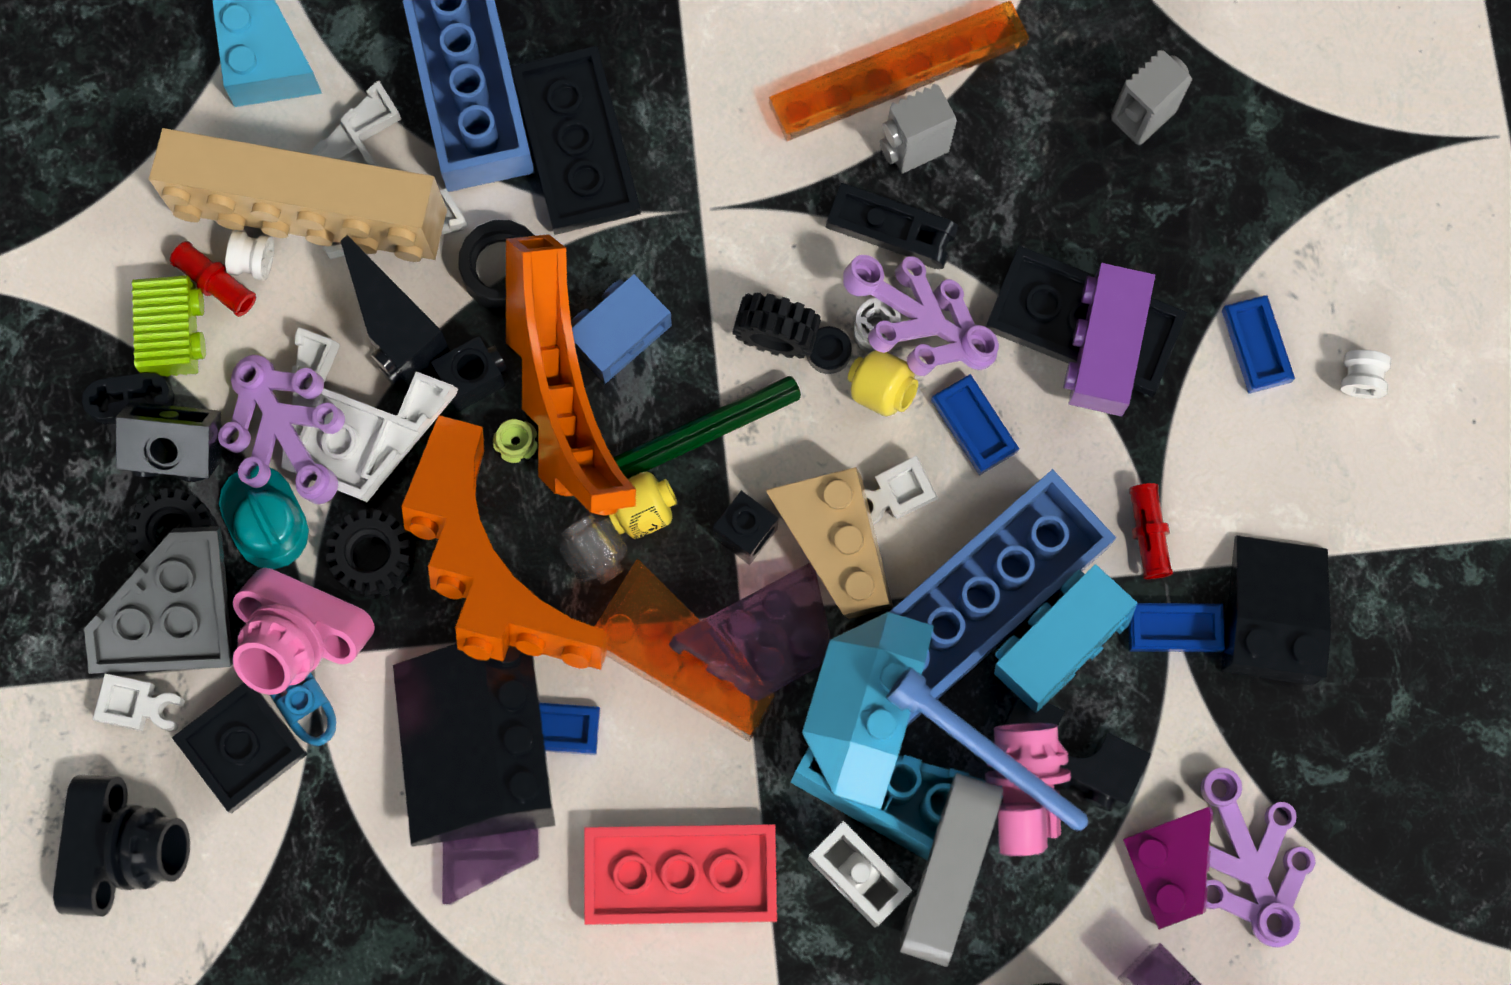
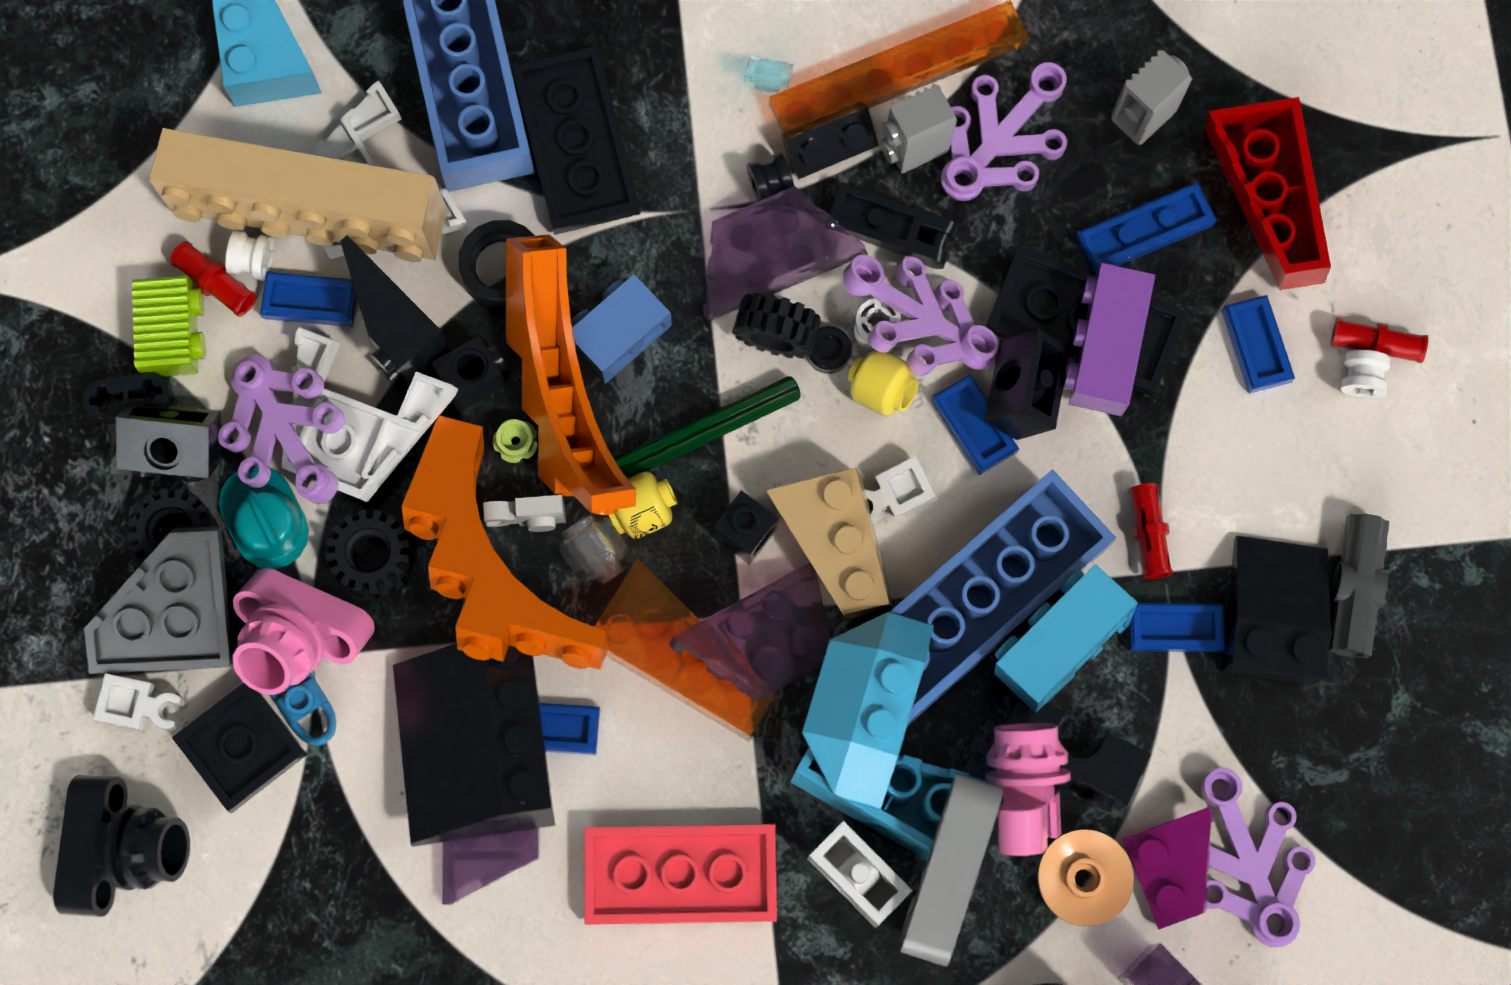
(308, 299): none -> blue tile
(535, 512): none -> white plate
(768, 74): none -> clear light blue plate
(770, 176): none -> black wheel
(772, 249): none -> clear purple wing
(830, 140): none -> black plate
(913, 694): medium blue piece -> none
(1000, 139): none -> lavender plant
(1027, 384): none -> black brick
(1109, 871): none -> light nougat dish
(1146, 228): none -> blue tile
(1274, 182): none -> red wedge
(1359, 585): none -> dark grey piece
(1380, 339): none -> red pin

